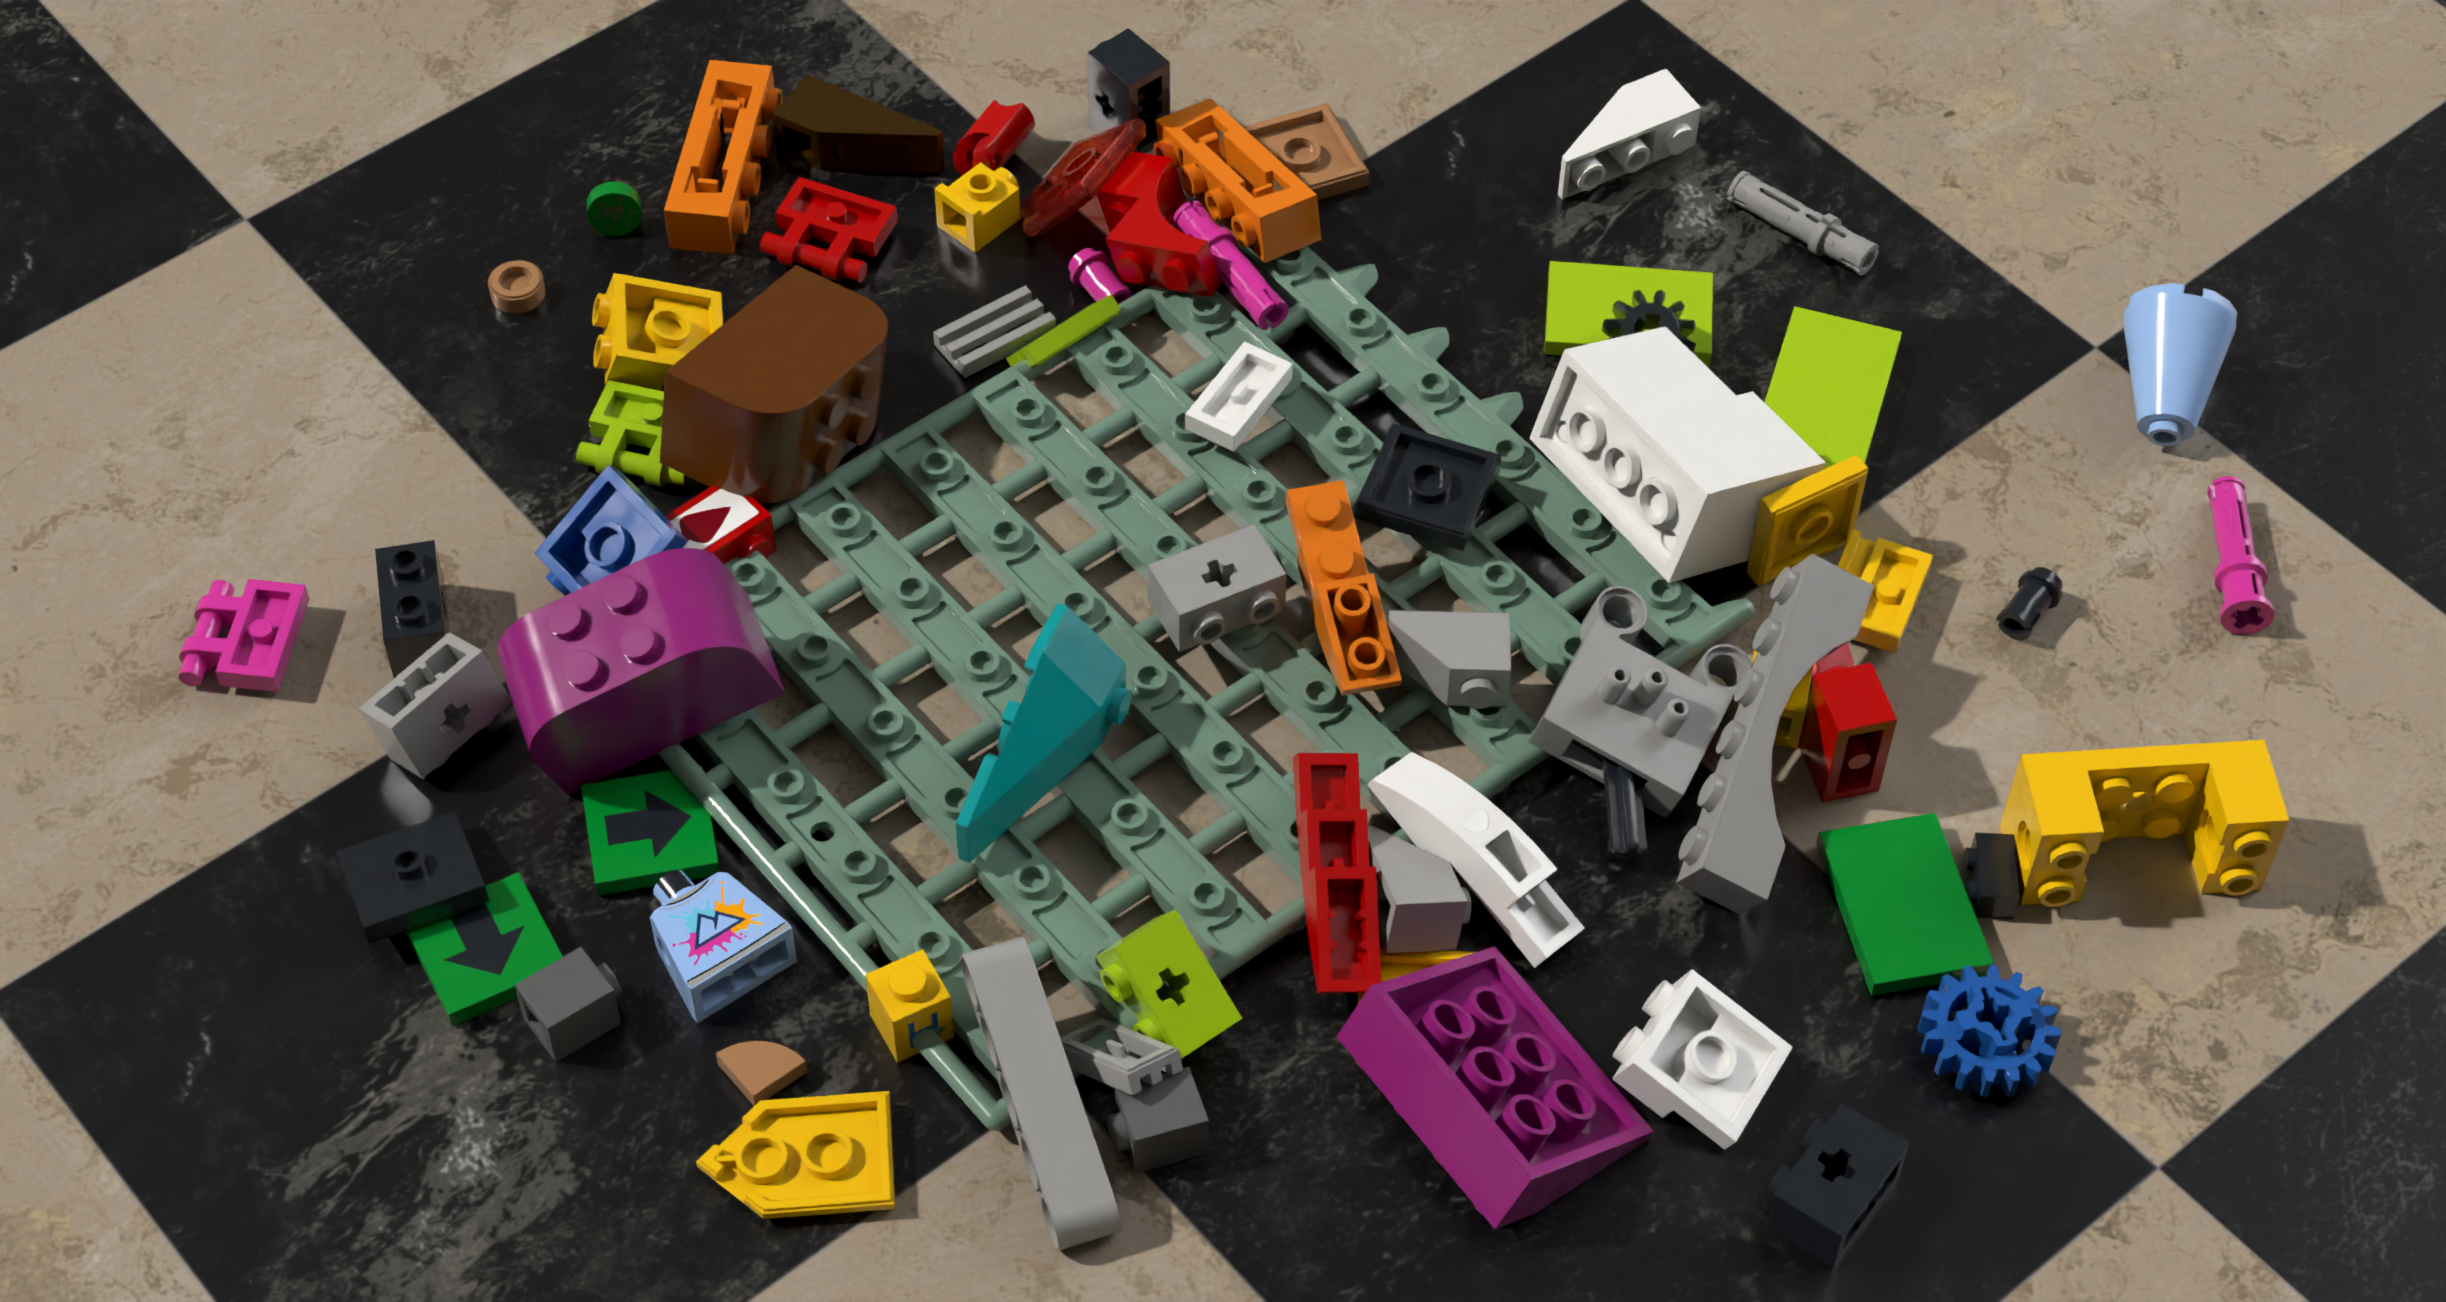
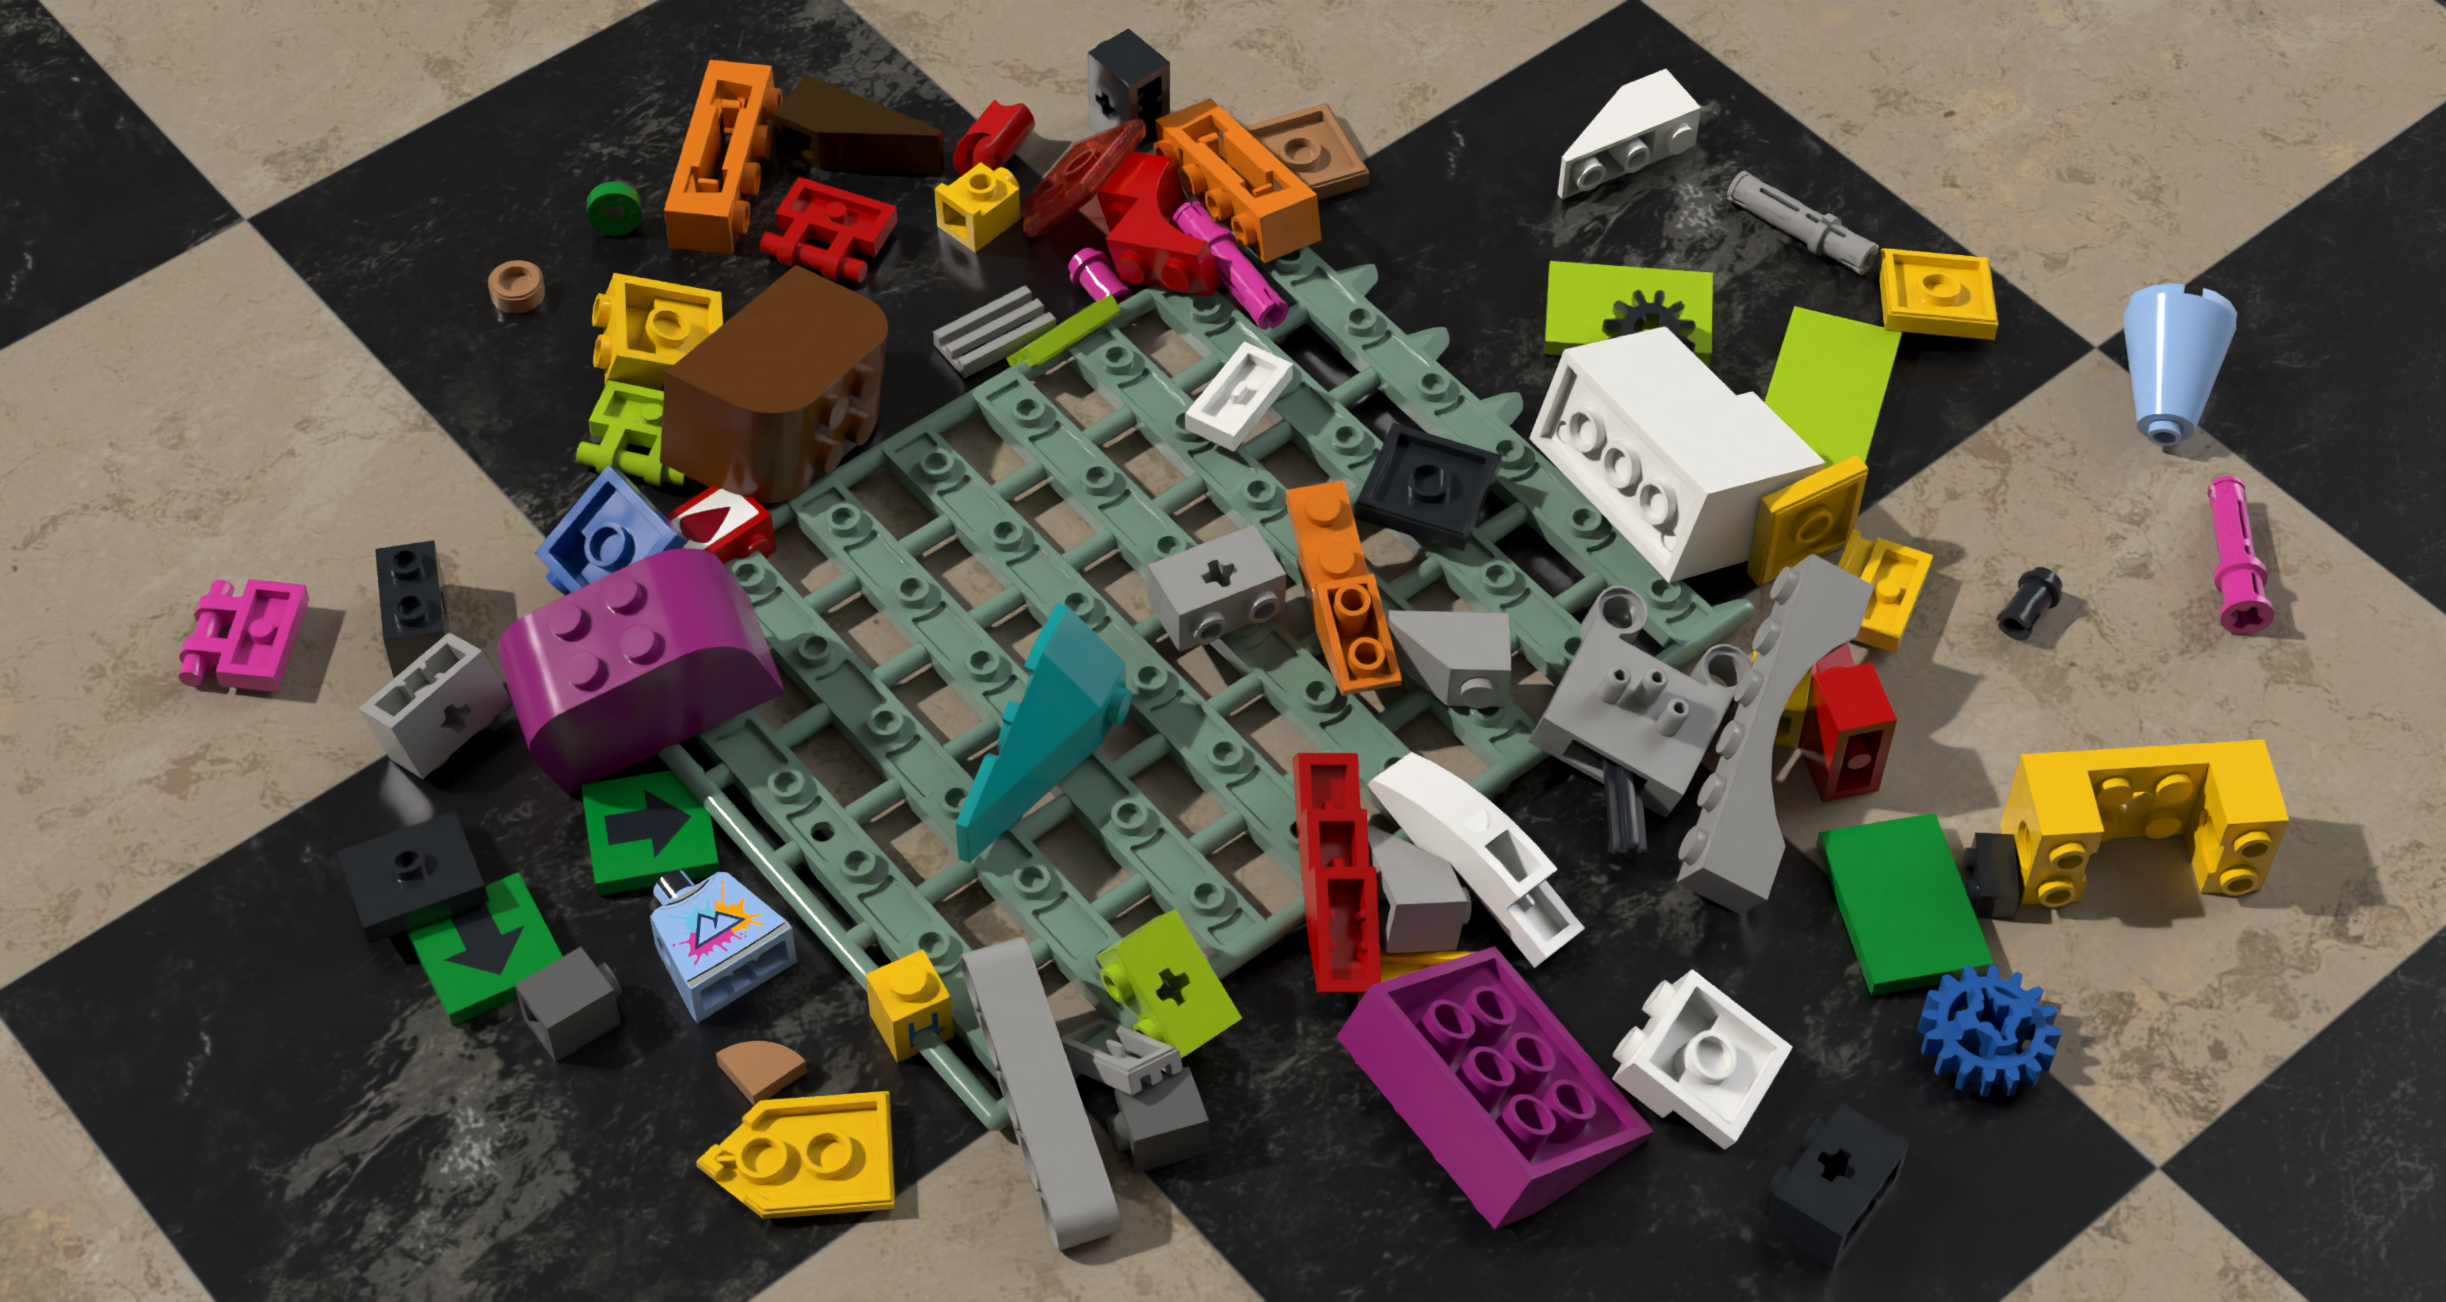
(1937, 294): none -> yellow tile

